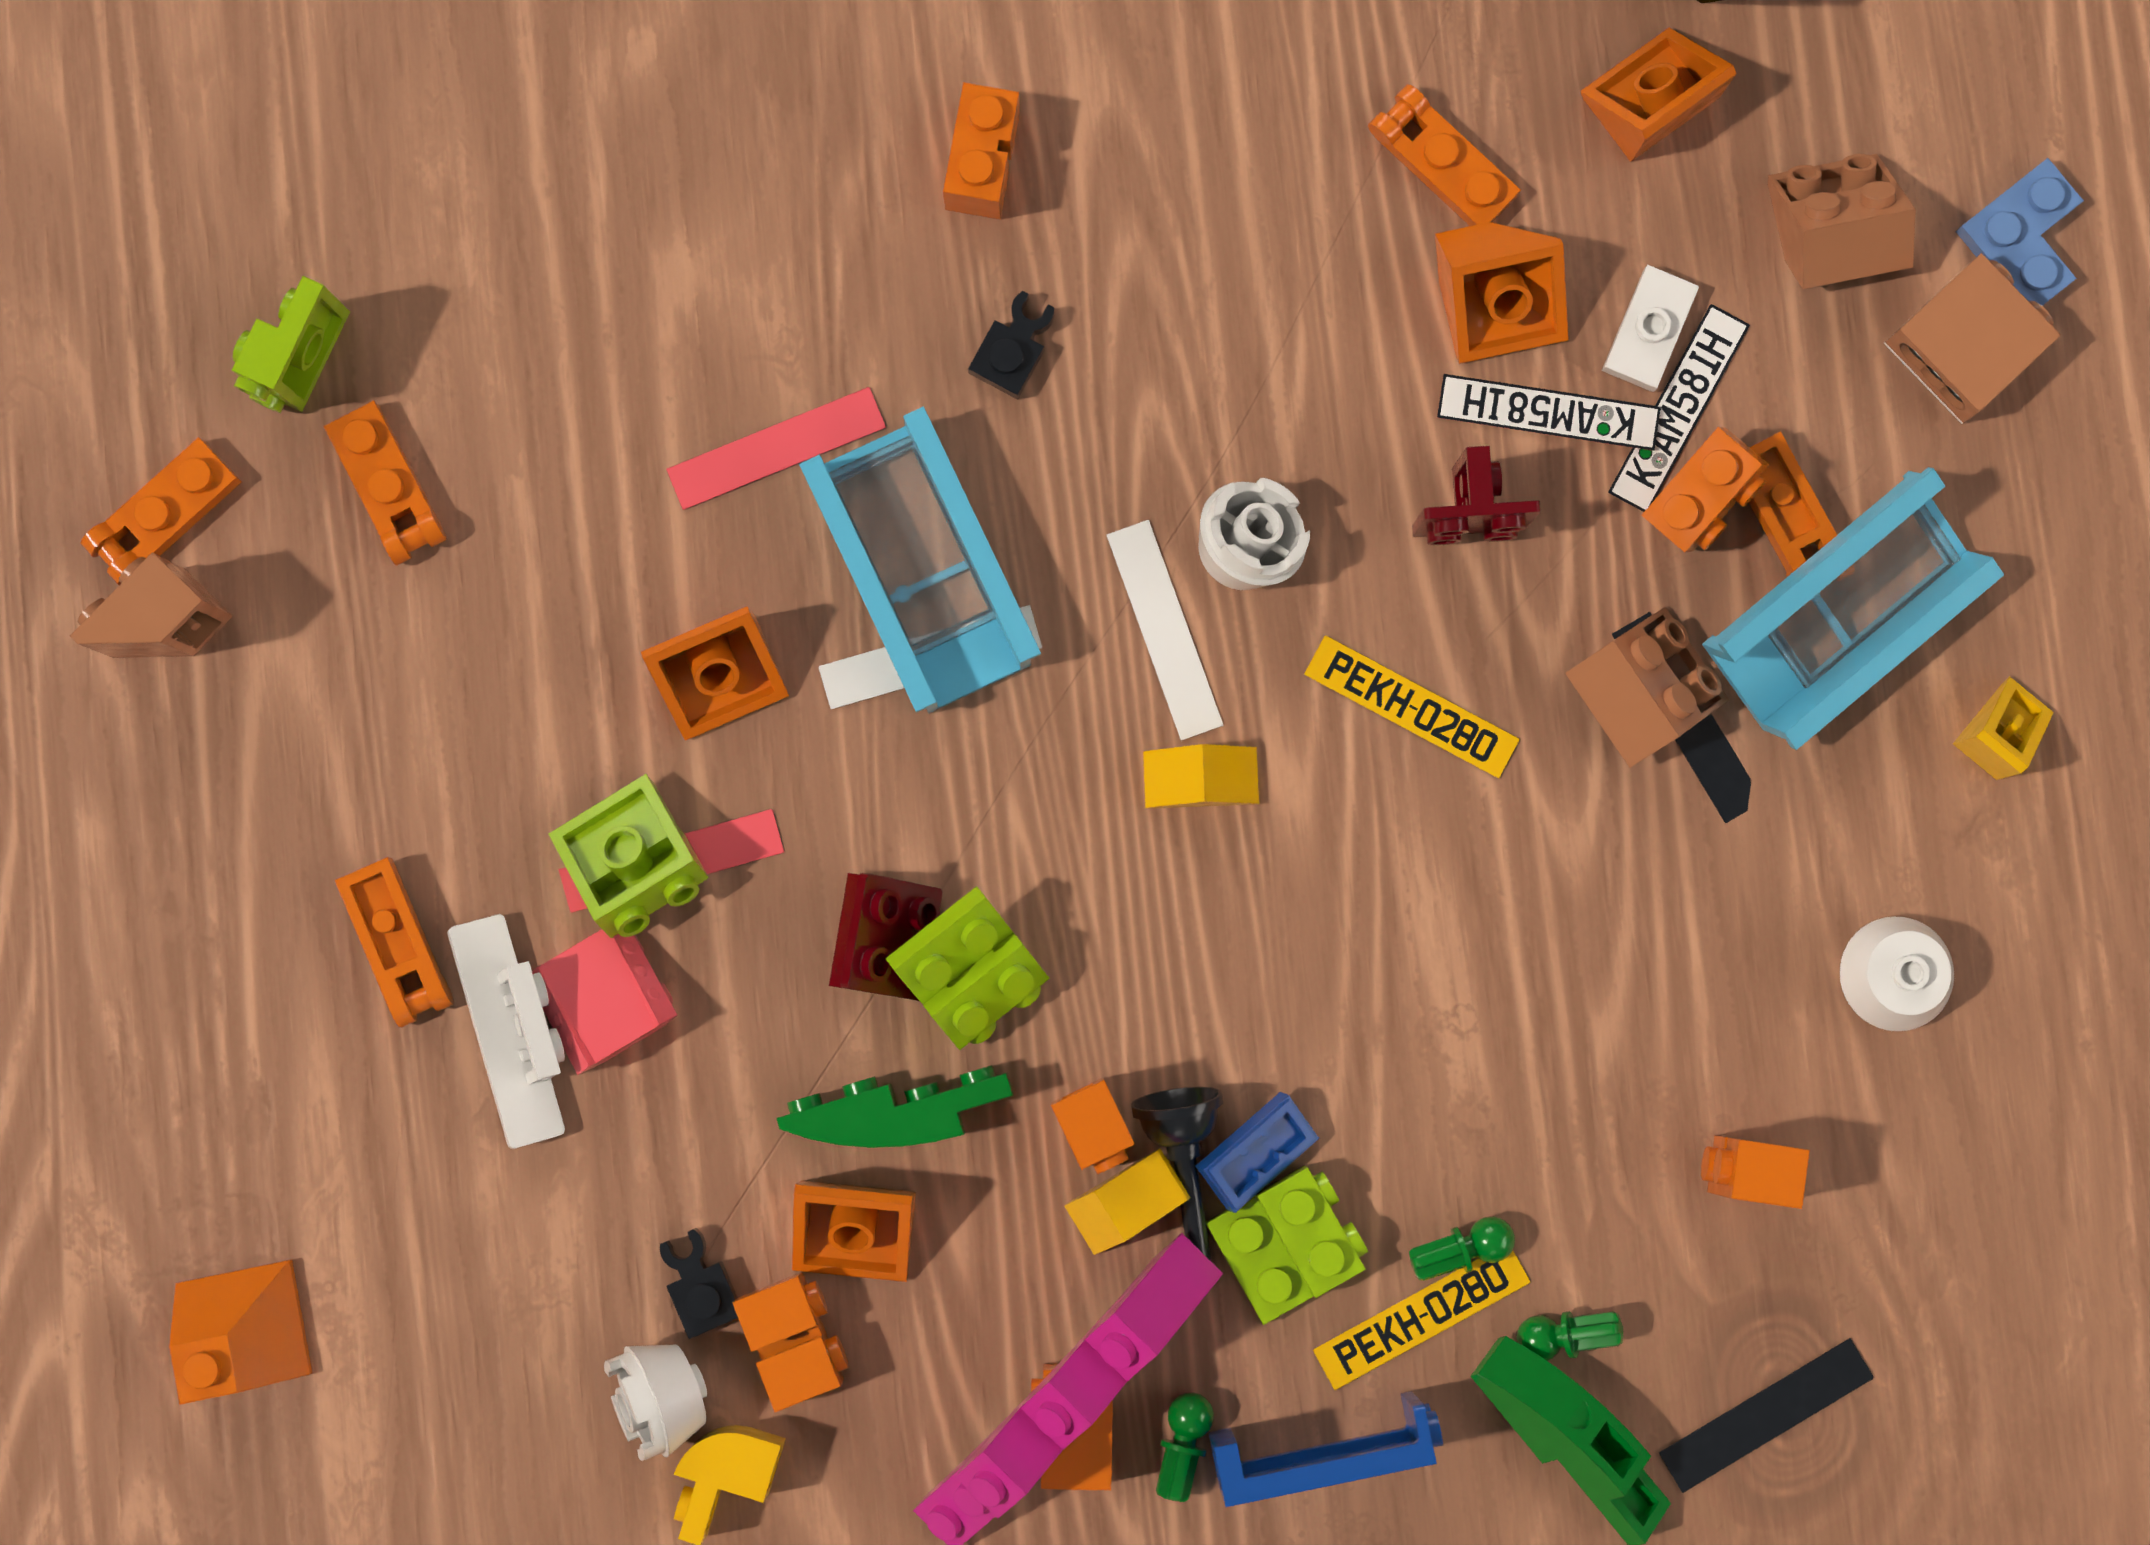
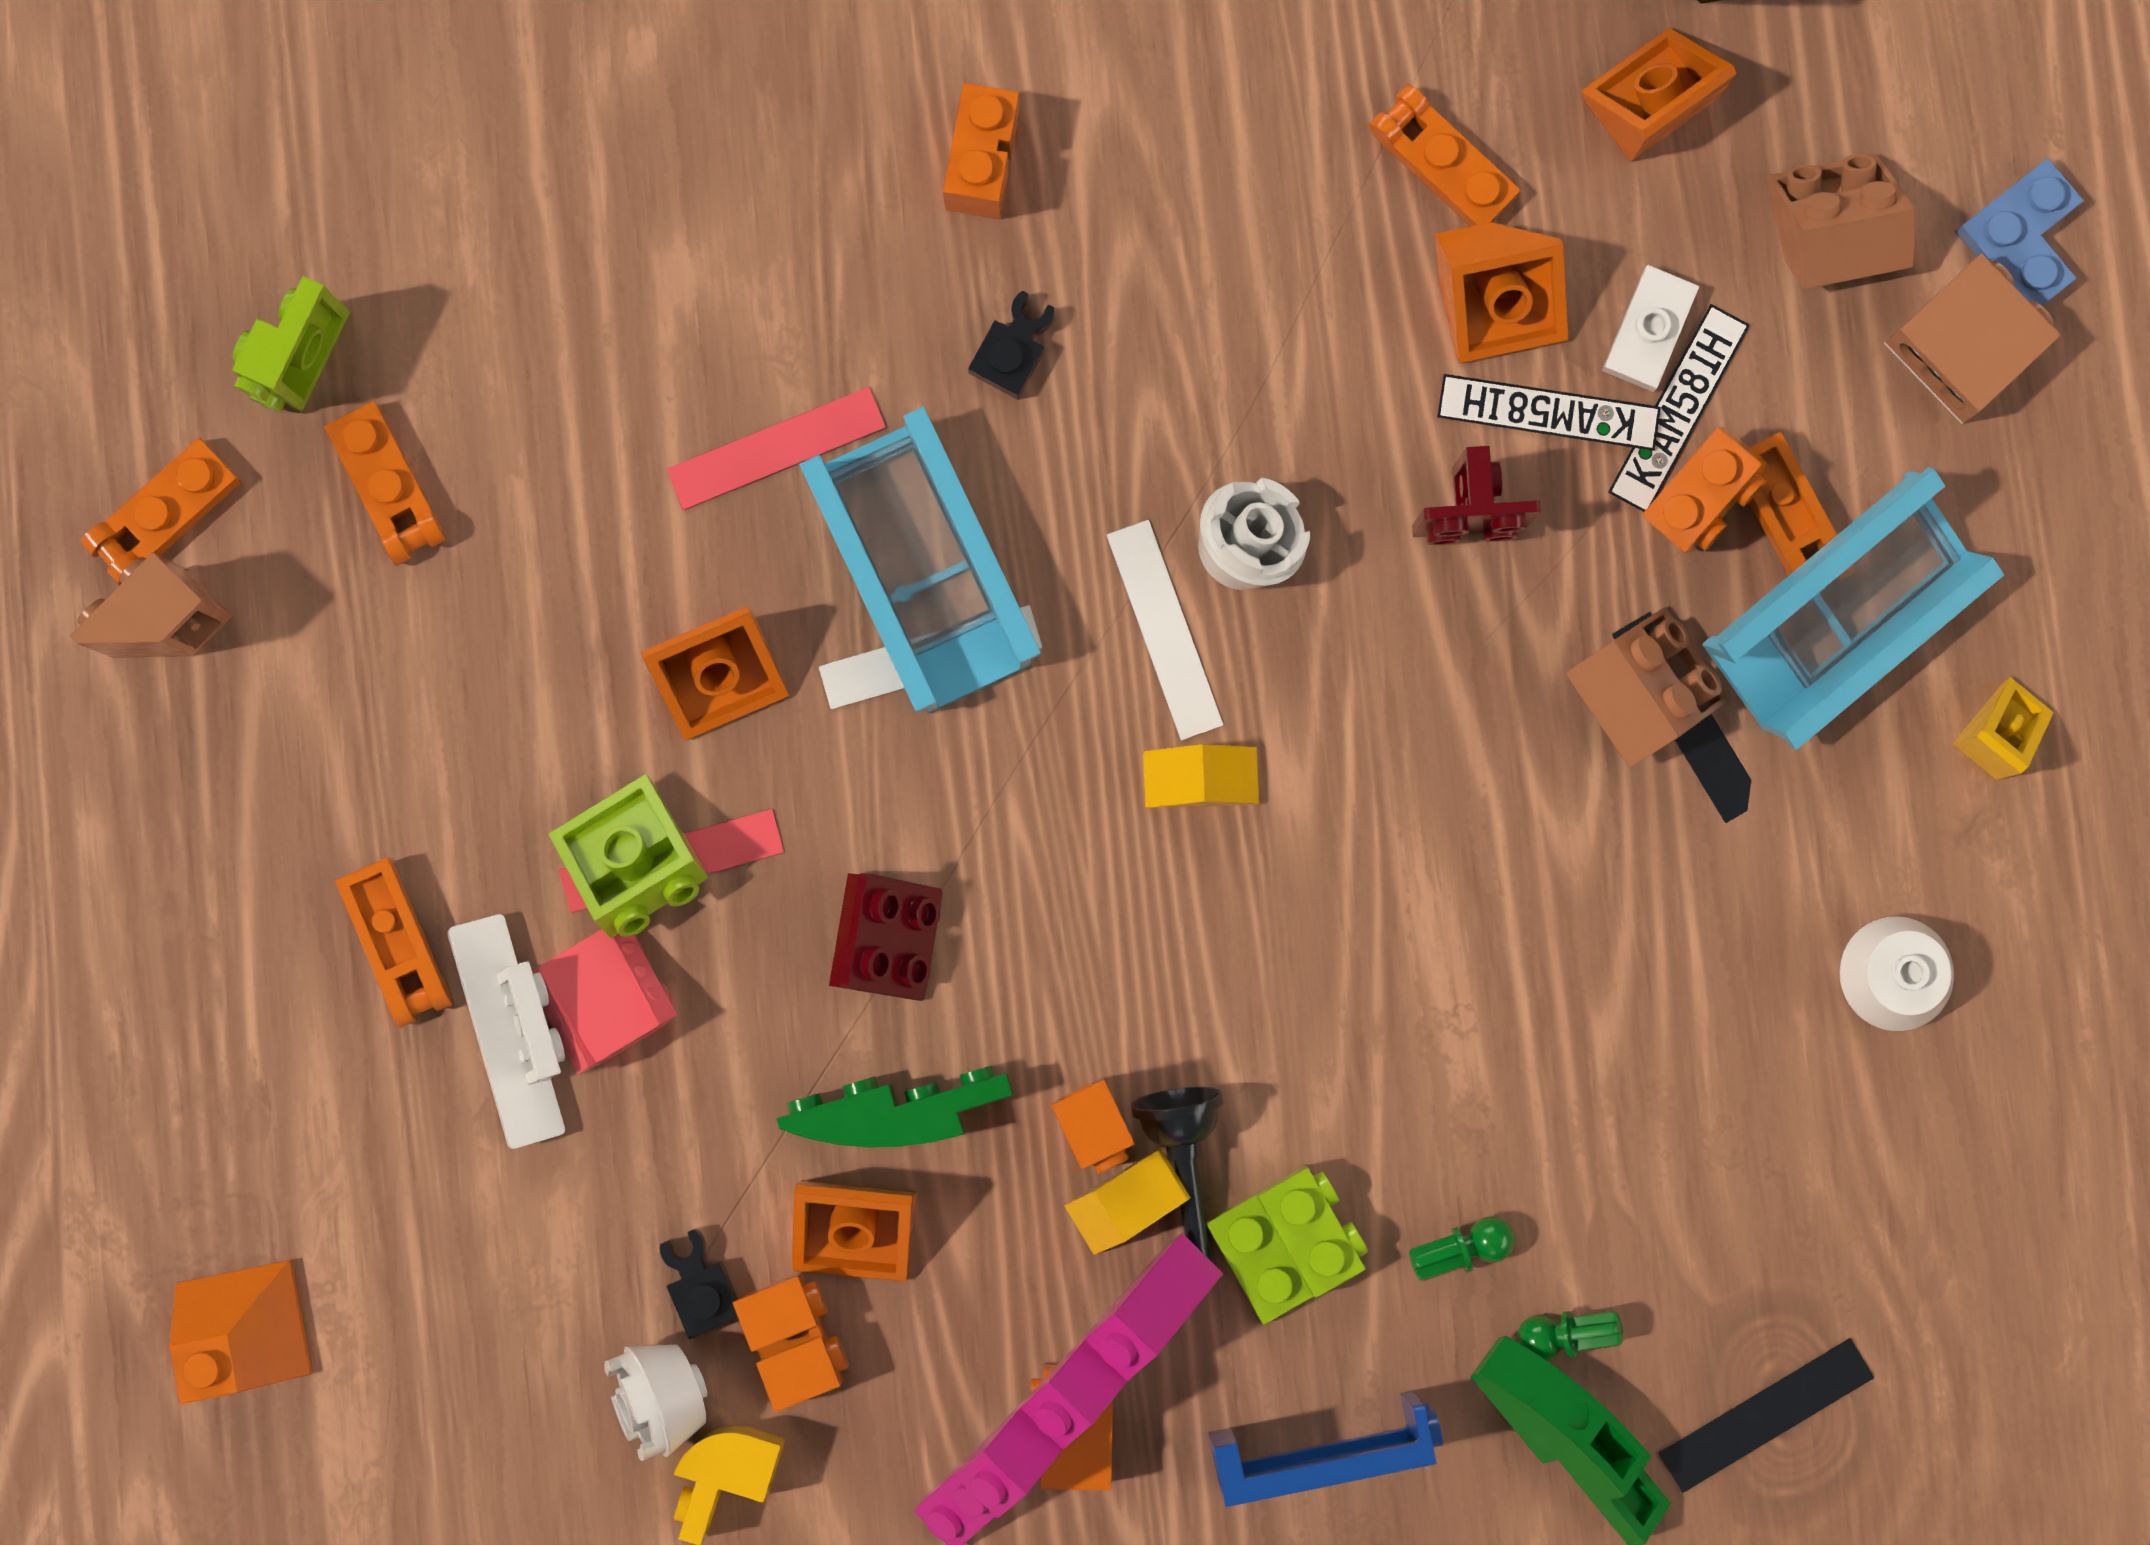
(968, 969): lime plate -> none
(1190, 1419): green axle -> none
(1257, 1152): blue plate -> none
(1411, 706): yellow sticker -> none
(1418, 1318): yellow sticker -> none
(1755, 1171): orange piece -> none

